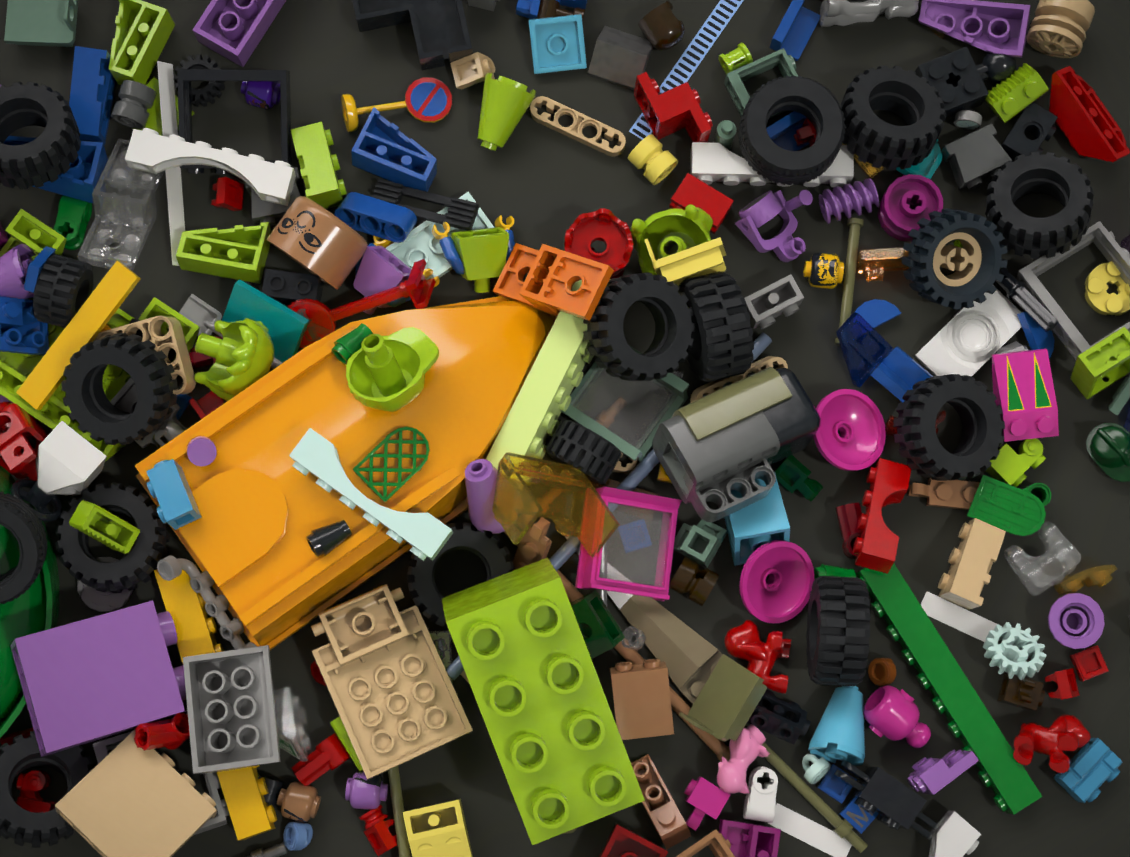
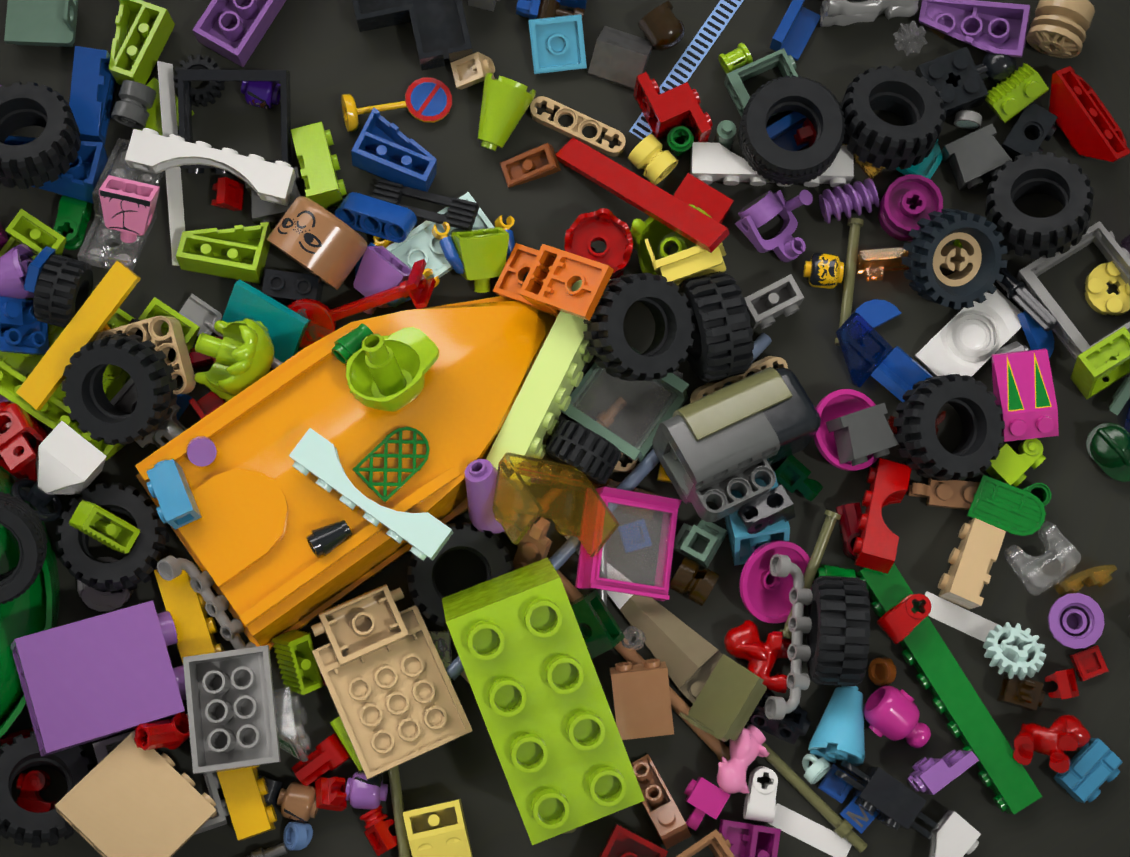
(128, 206): none -> bright pink torso
(297, 662): none -> lime brick
(331, 793): none -> red tile
(530, 165): none -> dark orange slope
(643, 195): none -> red tile
(680, 135): none -> green cone
(766, 510): none -> black leg
(798, 624): none -> light grey bar
(816, 557): none -> olive bar
(862, 435): none -> dark grey hips
(901, 620): none -> red piece
(910, 38): none -> clear gear

